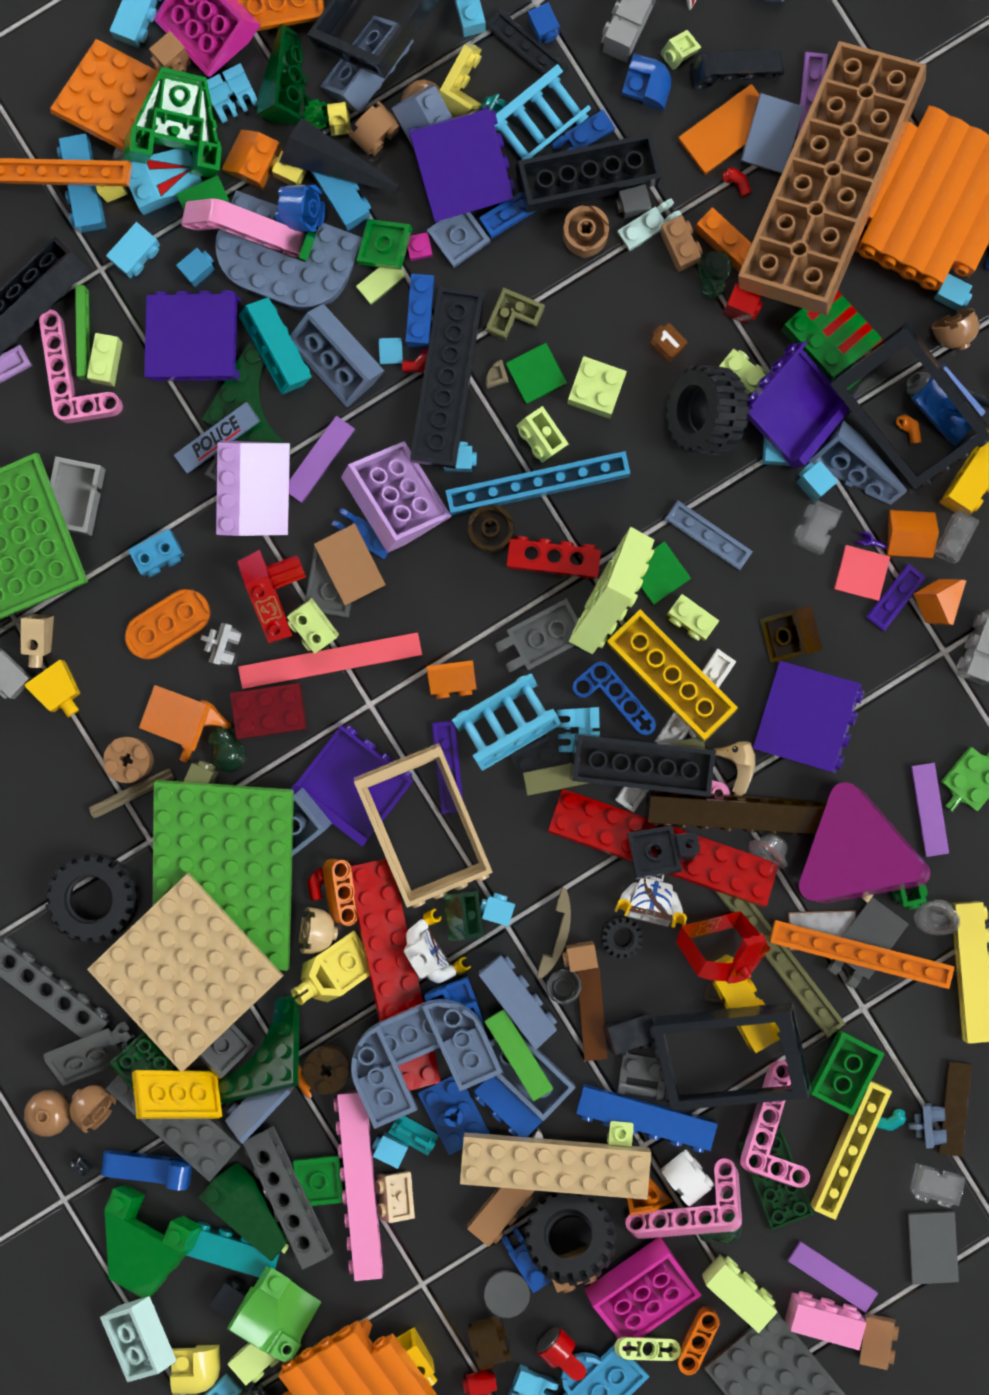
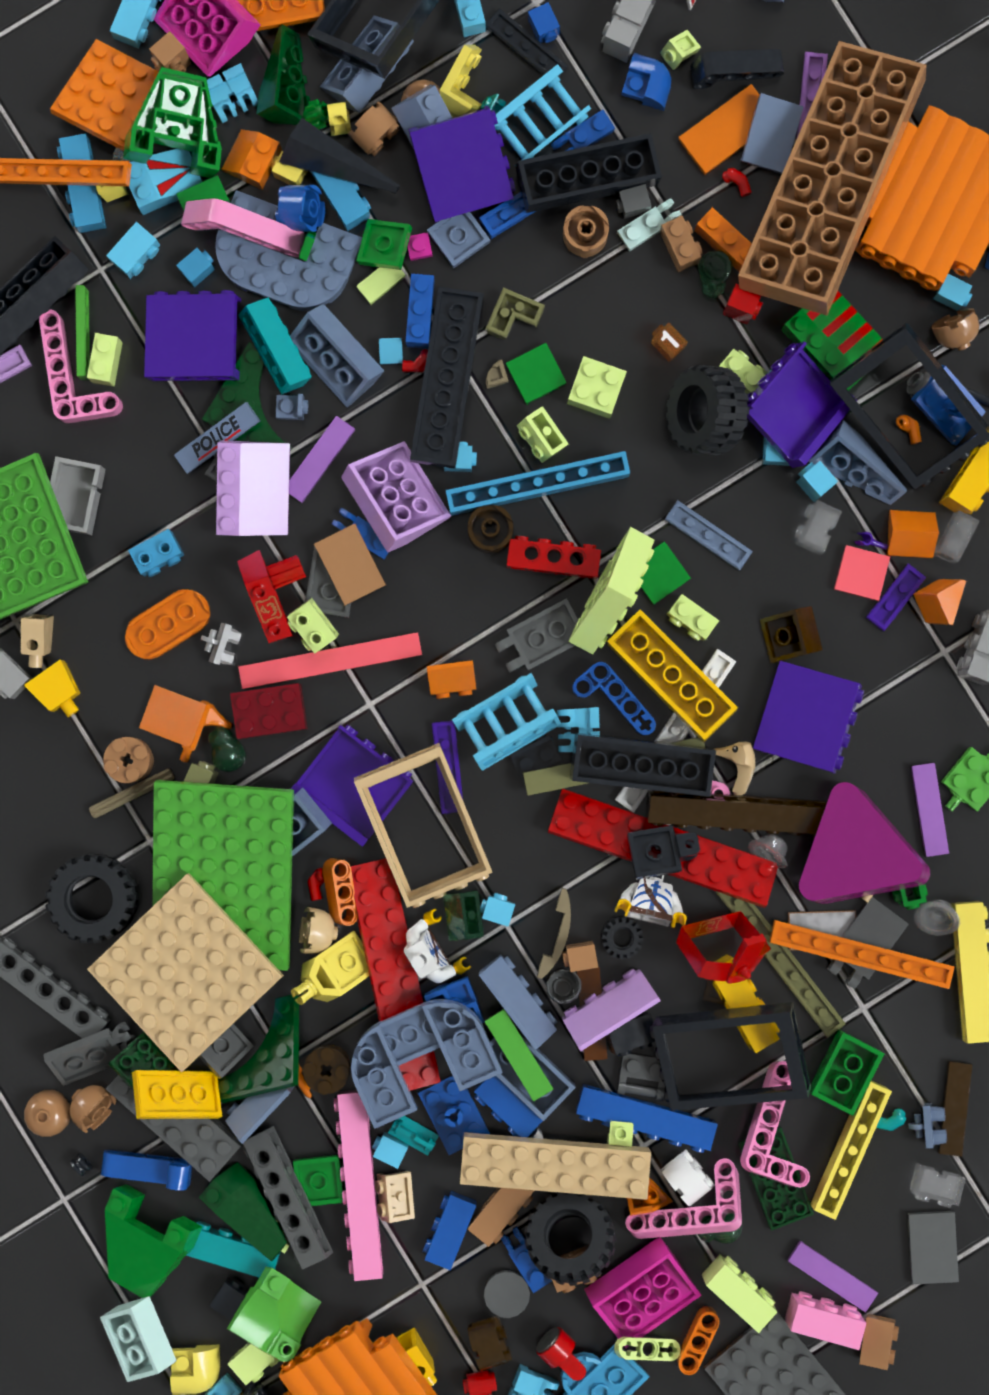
(291, 407): none -> sand blue bracket
(449, 1230): none -> blue brick
(610, 1009): none -> lavender slope

